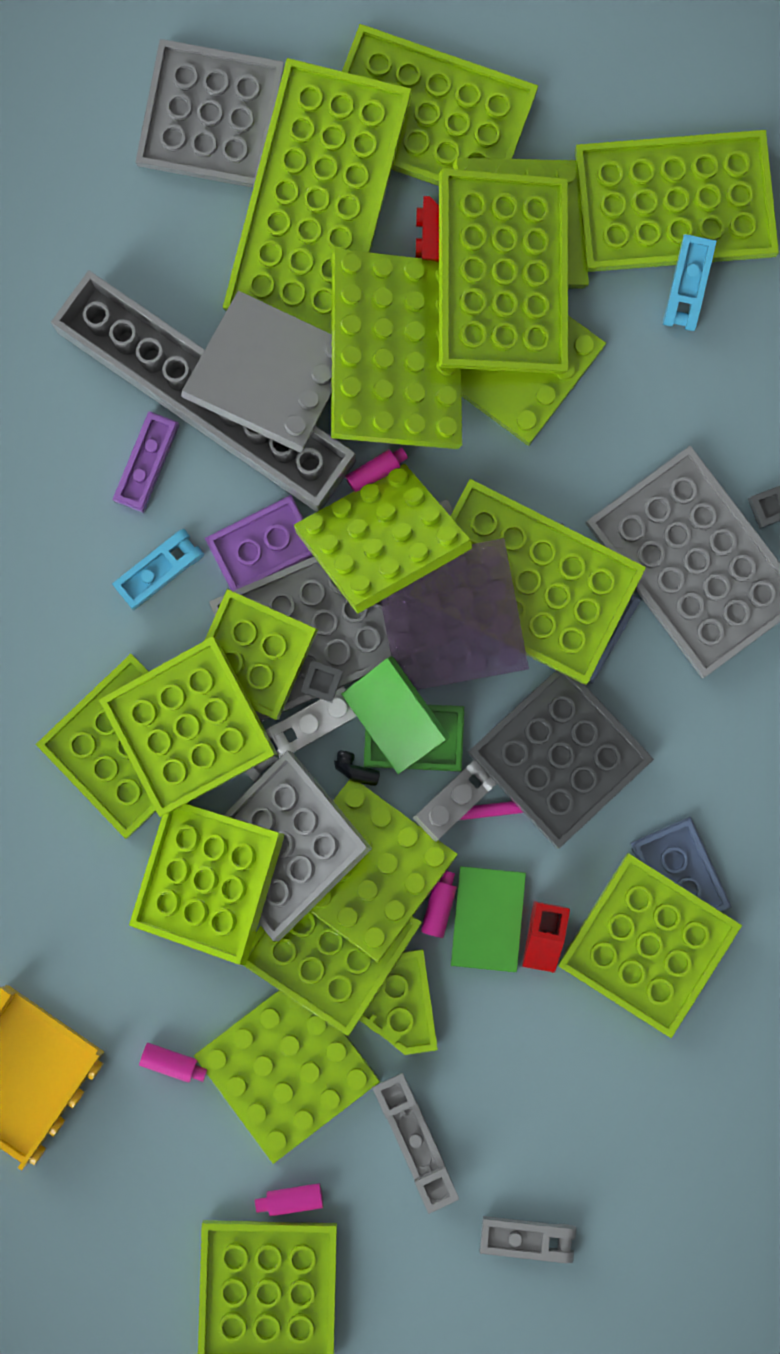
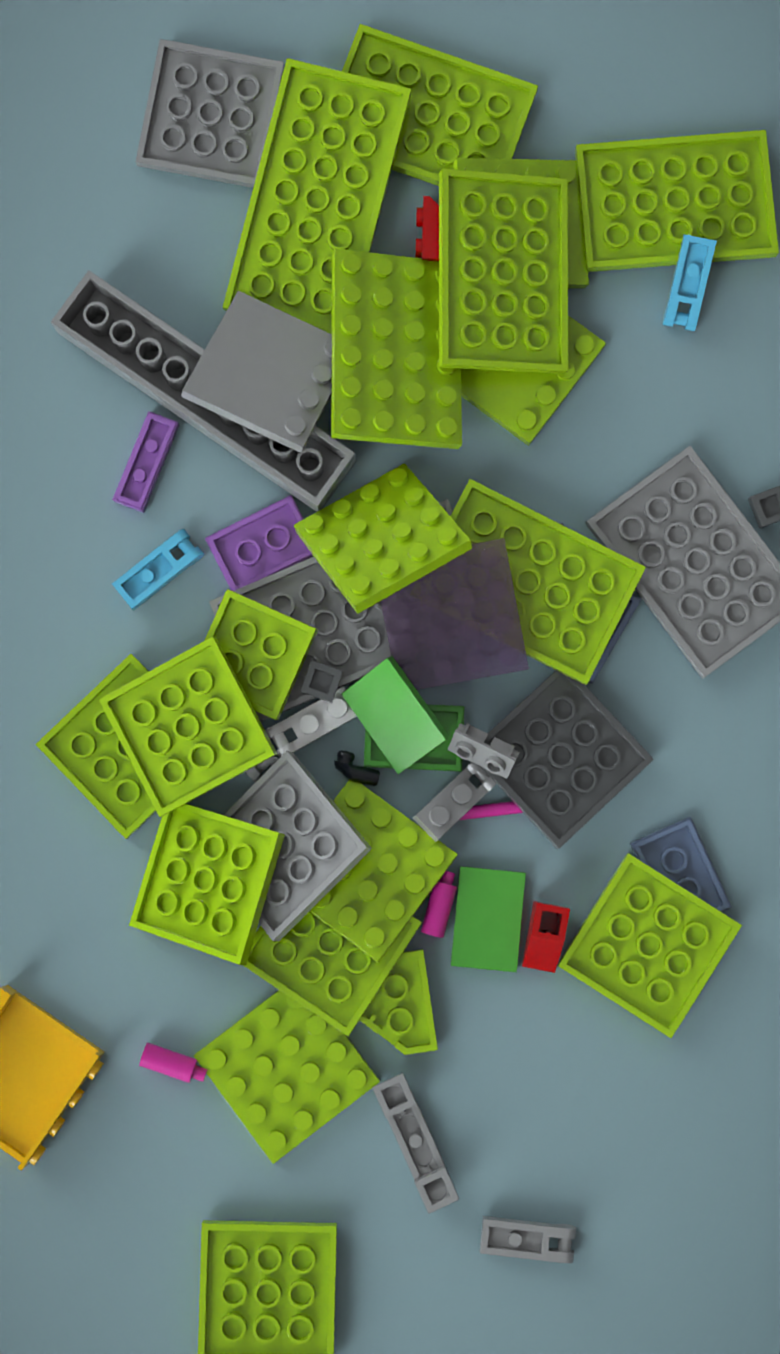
(291, 1200): dark pink cylinder -> none
(376, 469): dark pink cylinder -> none
(470, 745): none -> light grey hinge

